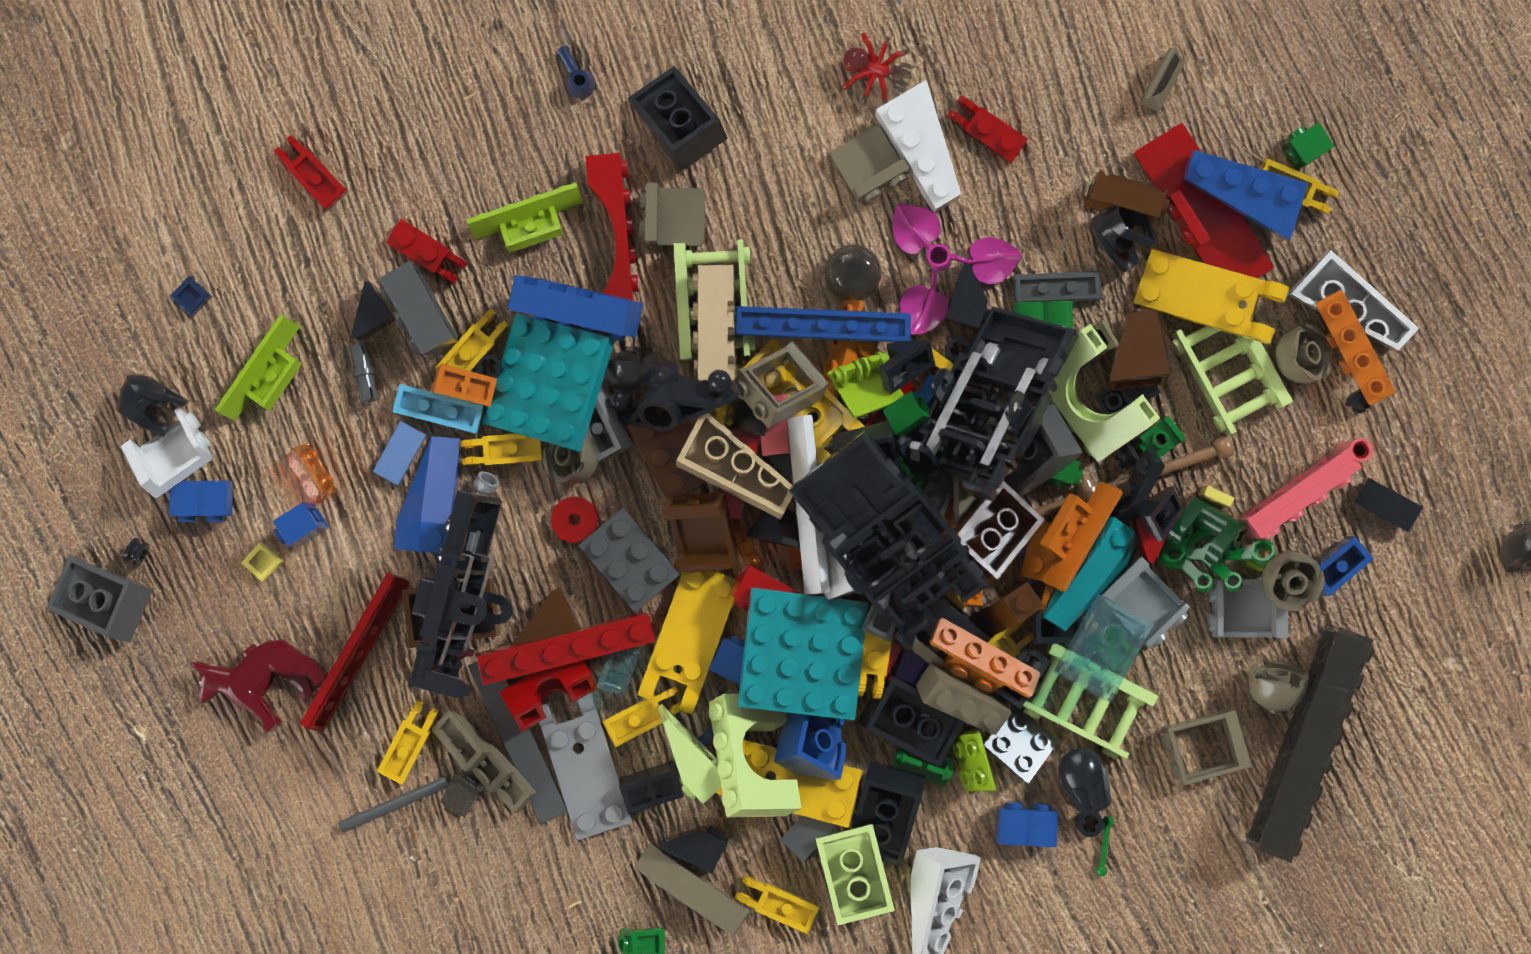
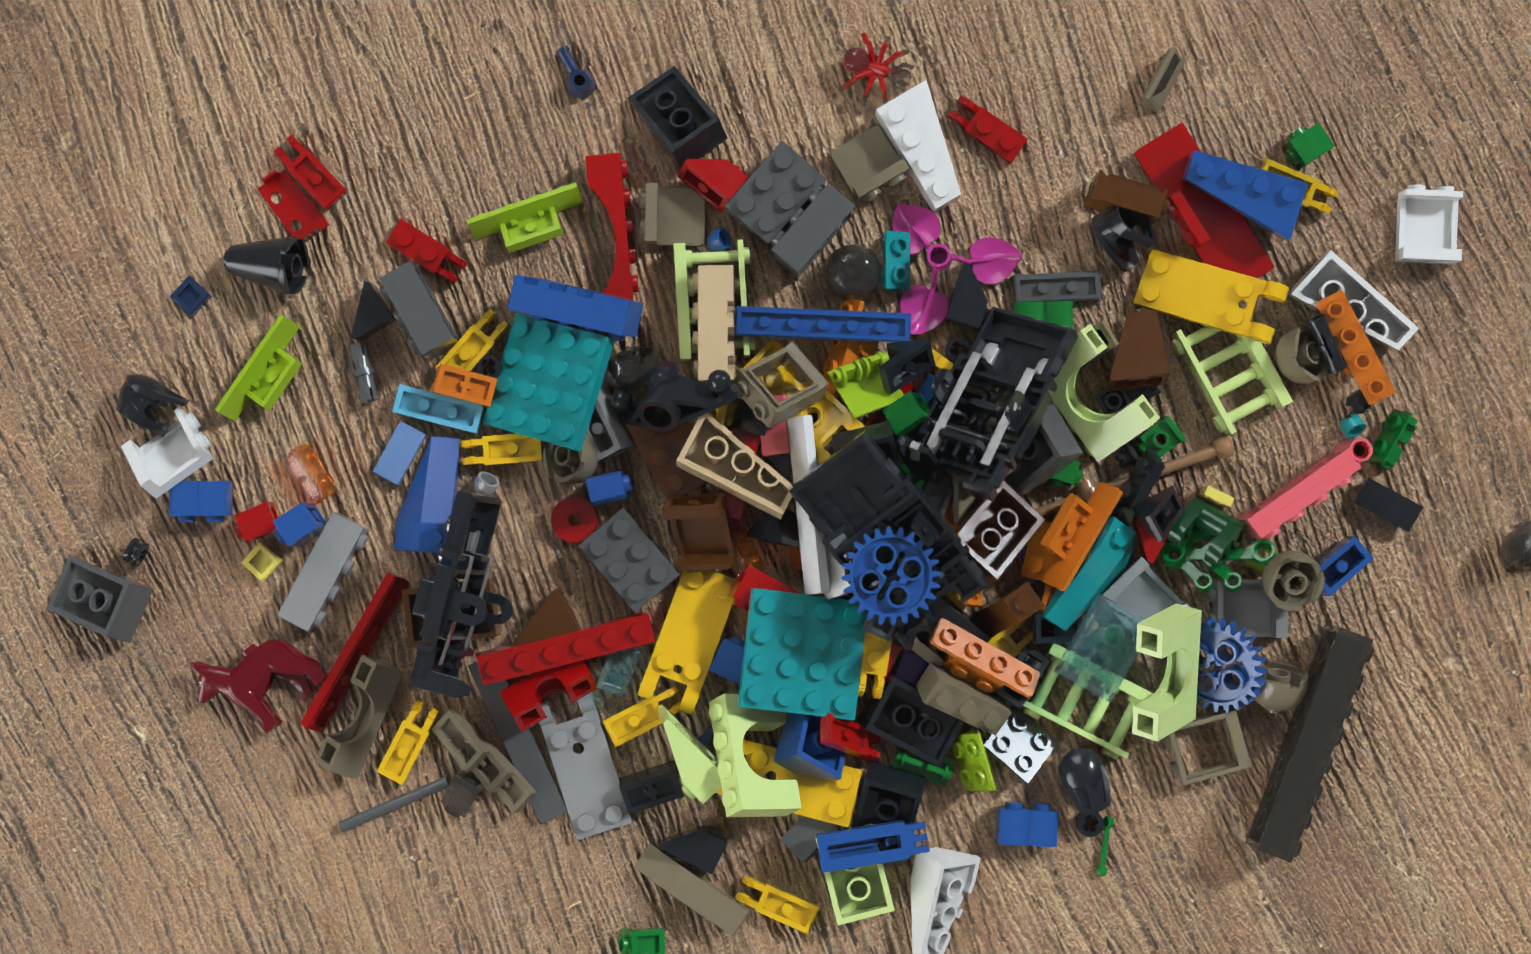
(256, 522): none -> red brick
(270, 262): none -> black cone
(293, 205): none -> red piece
(323, 571): none -> light grey brick
(348, 749): none -> dark tan arch
(609, 488): none -> blue brick
(713, 179): none -> red slope
(719, 240): none -> blue hinge
(774, 193): none -> dark grey brick
(811, 230): none -> dark grey brick
(848, 737): none -> red hinge
(859, 845): none -> blue hinge
(866, 563): none -> blue gear
(897, 260): none -> teal hinge
(1175, 635): none -> yellowish green arch
(1226, 691): none -> blue gear
(1318, 327): none -> black pin
(1352, 426): none -> teal hinge
(1397, 427): none -> green hinge
(1427, 225): none -> white panel

